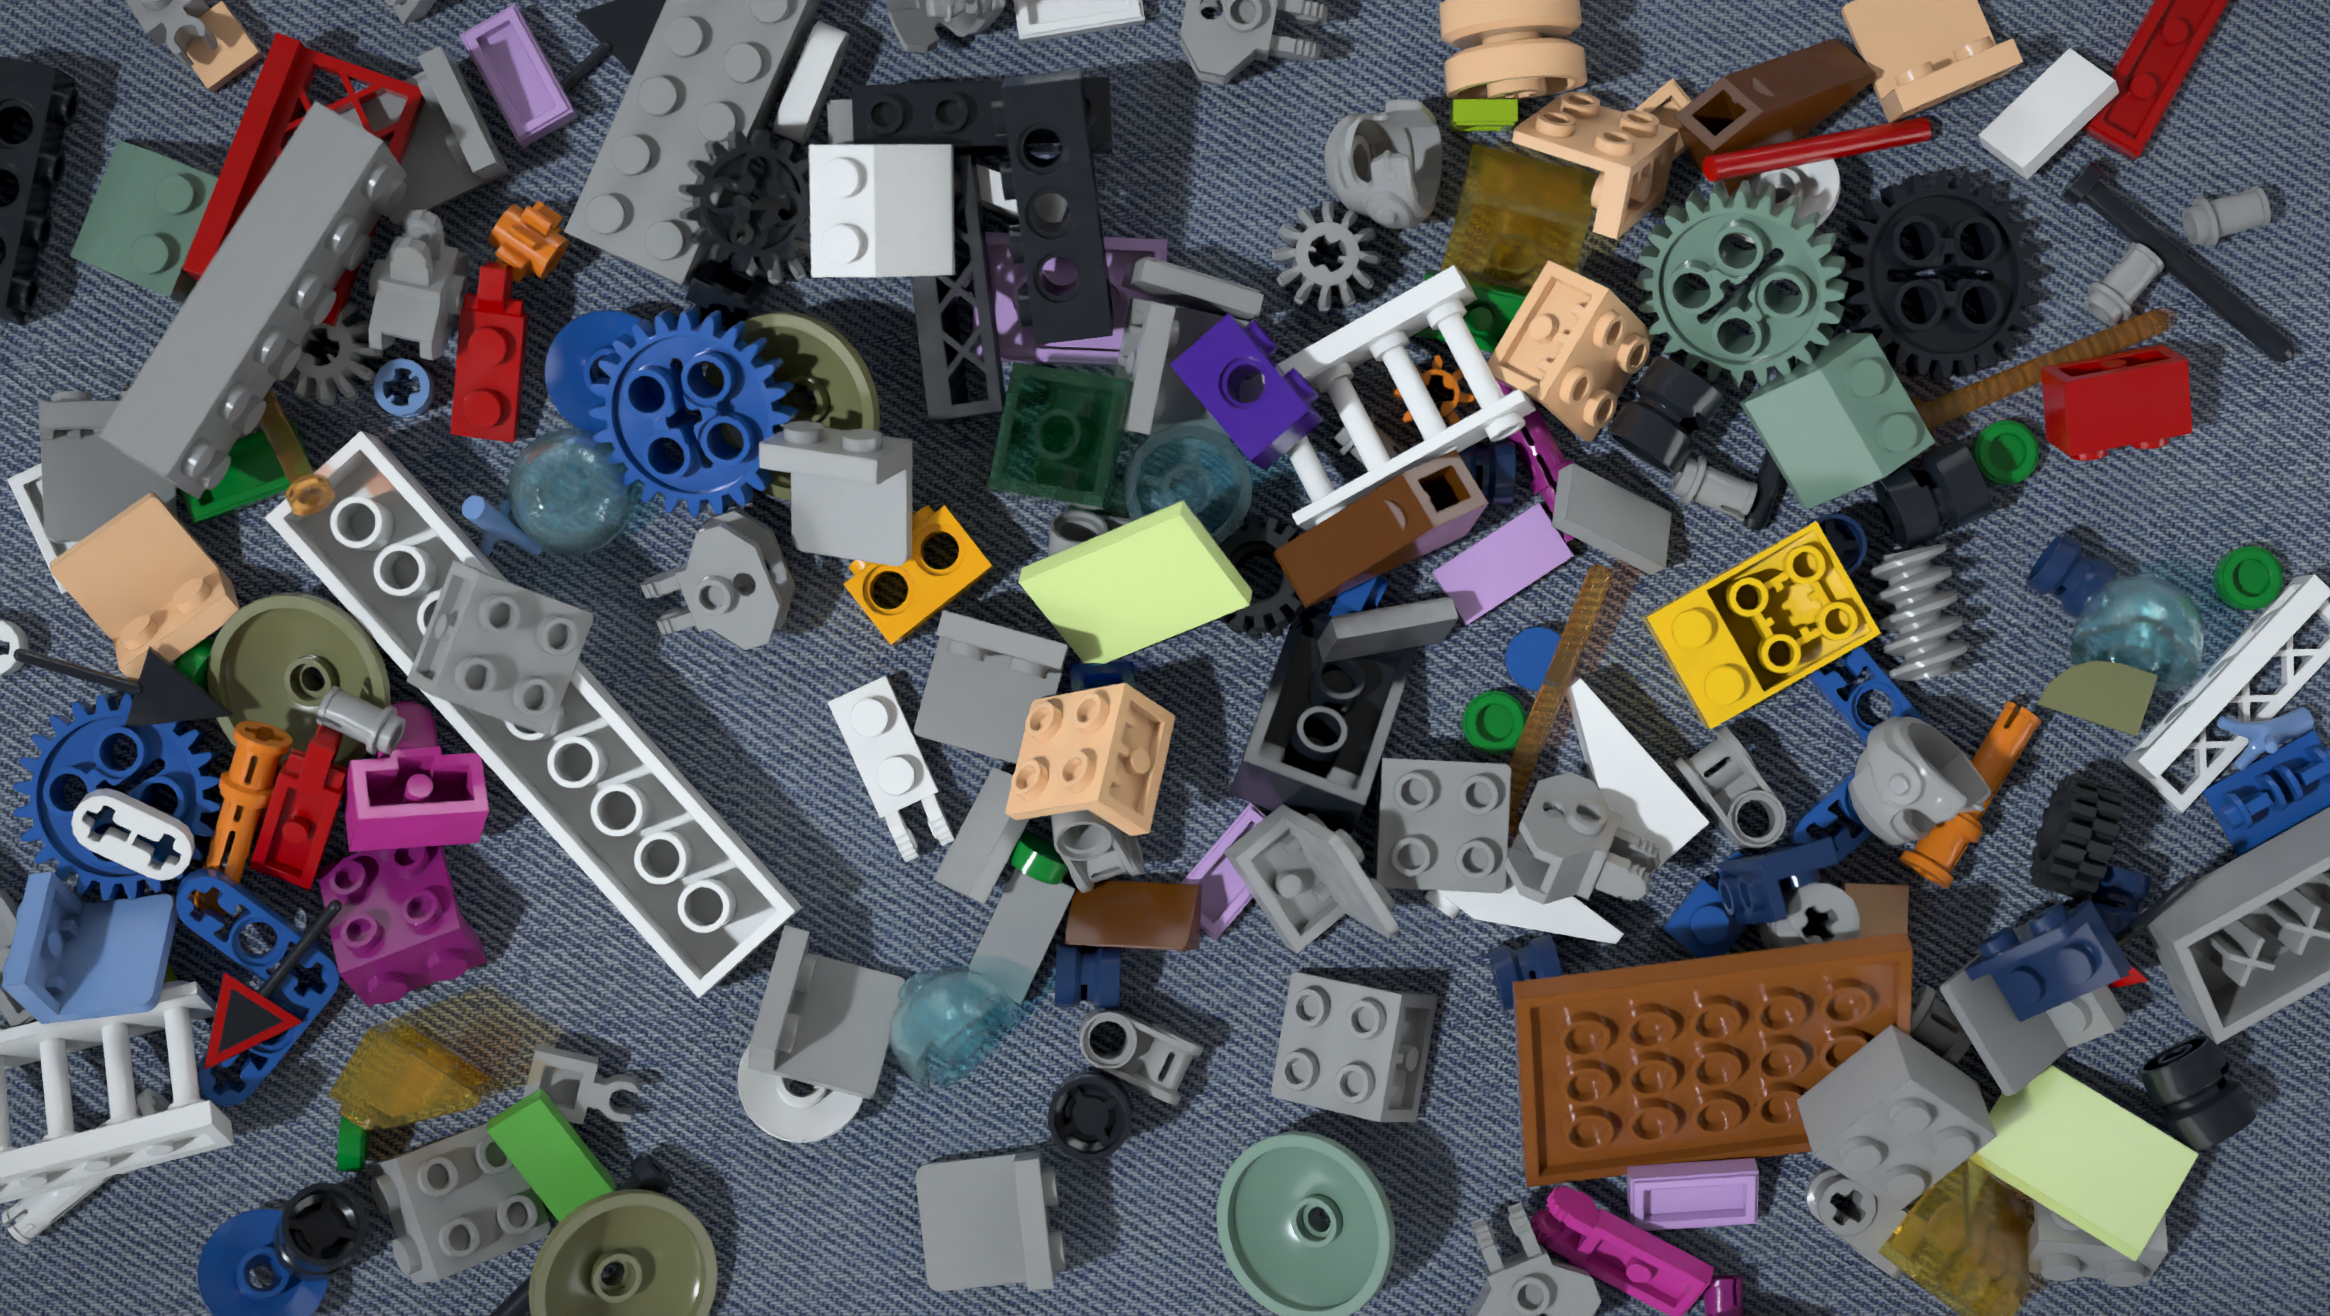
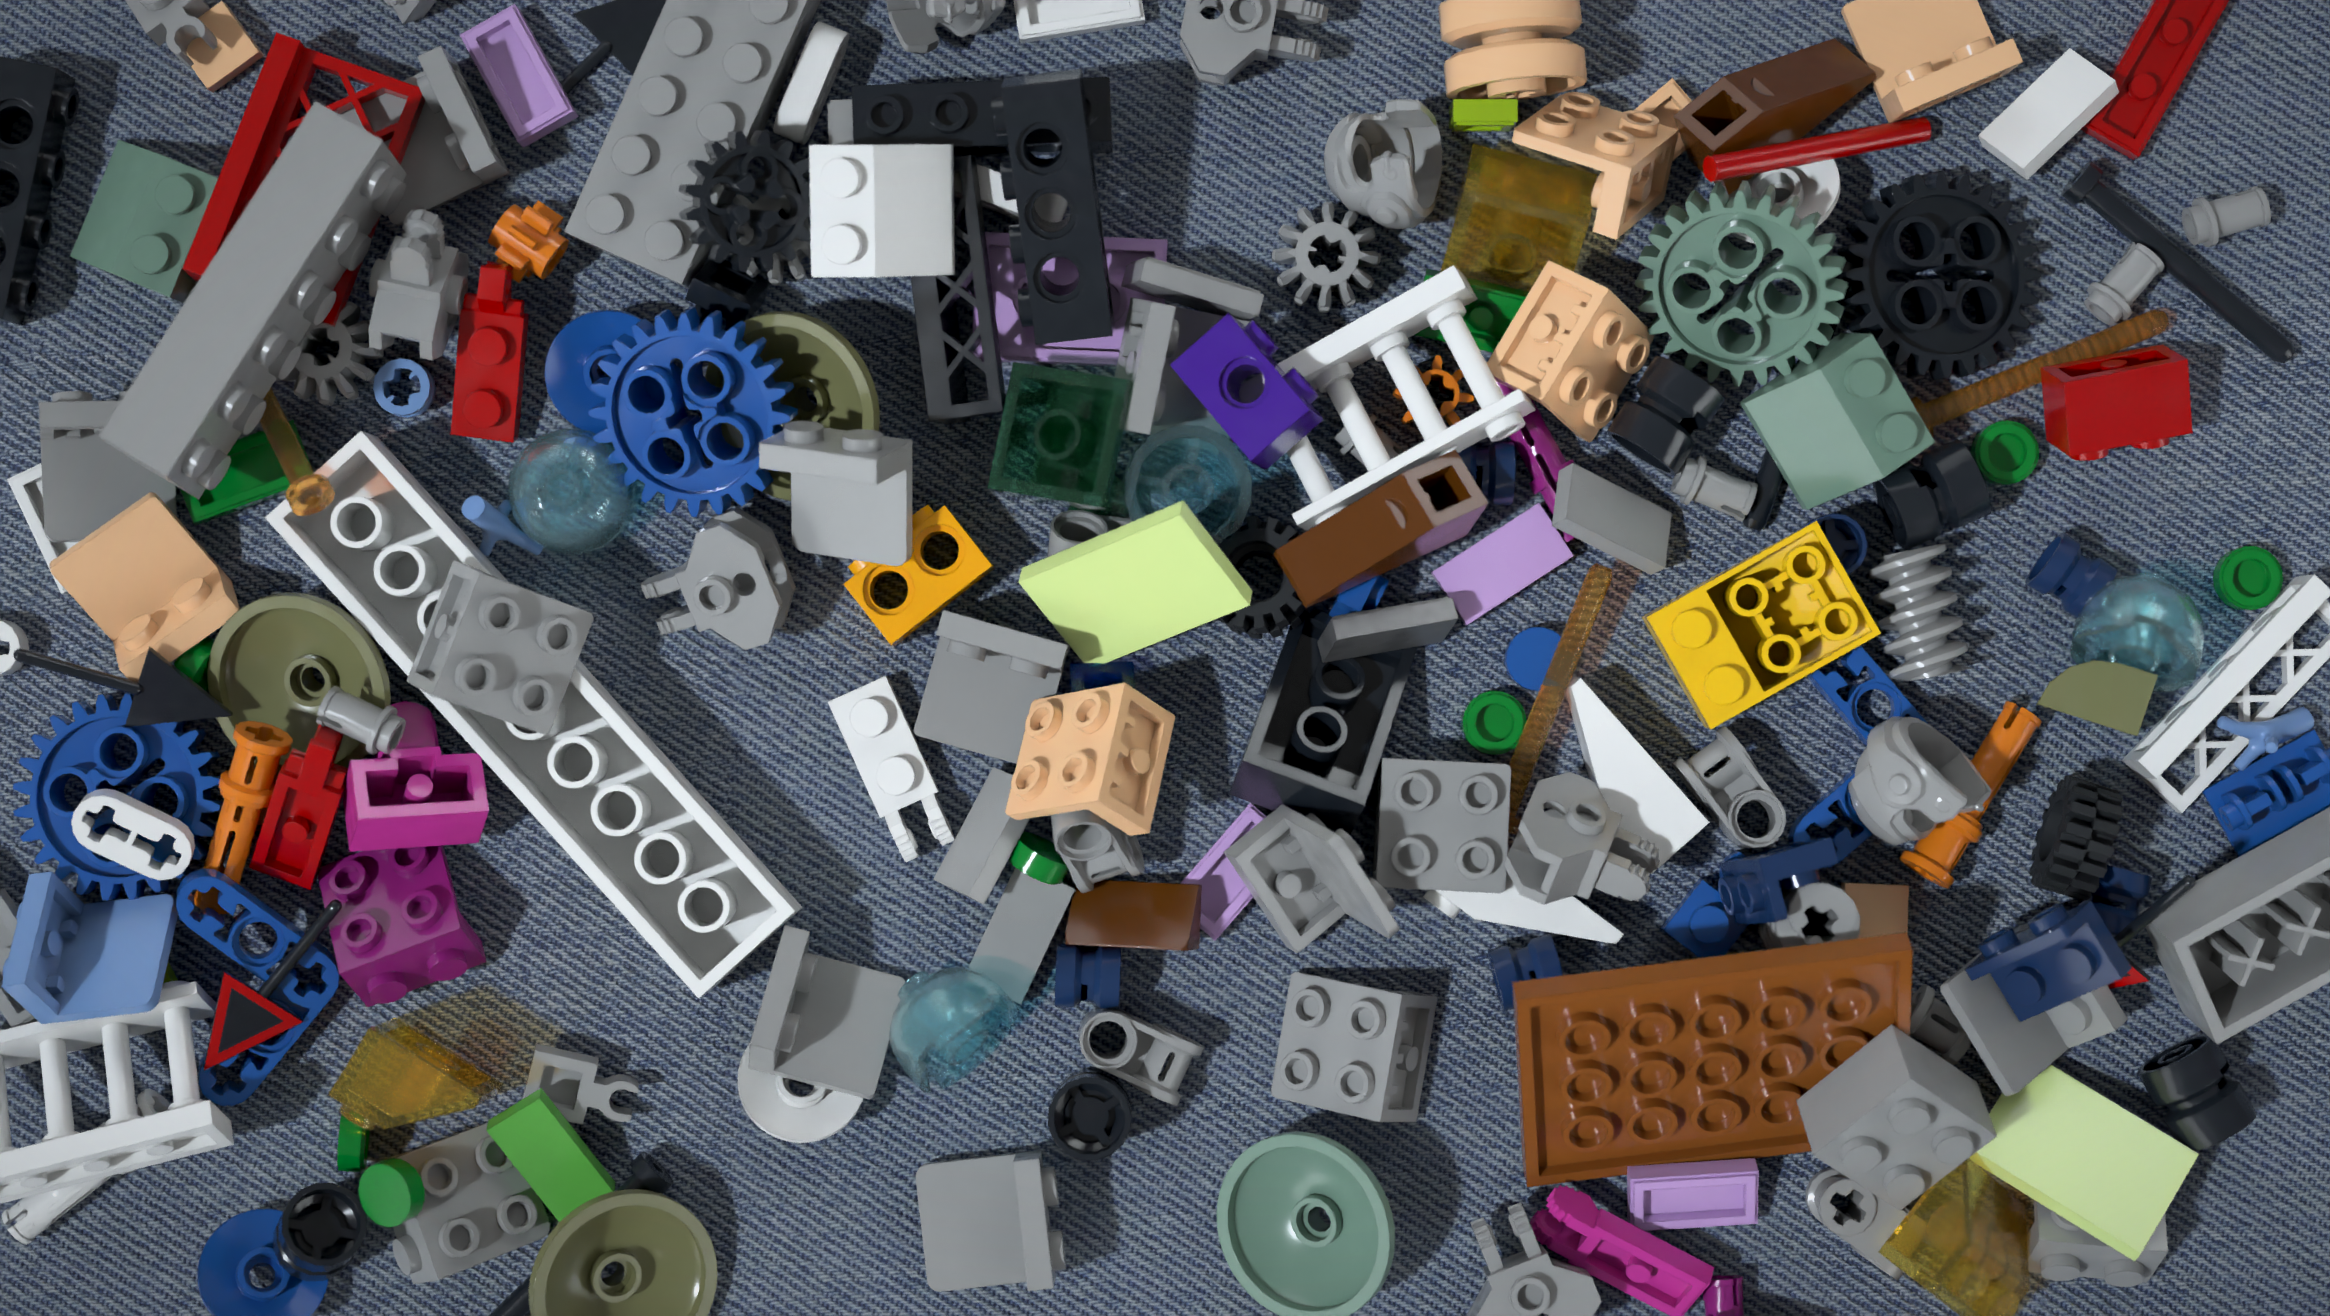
(391, 1192): none -> green tile

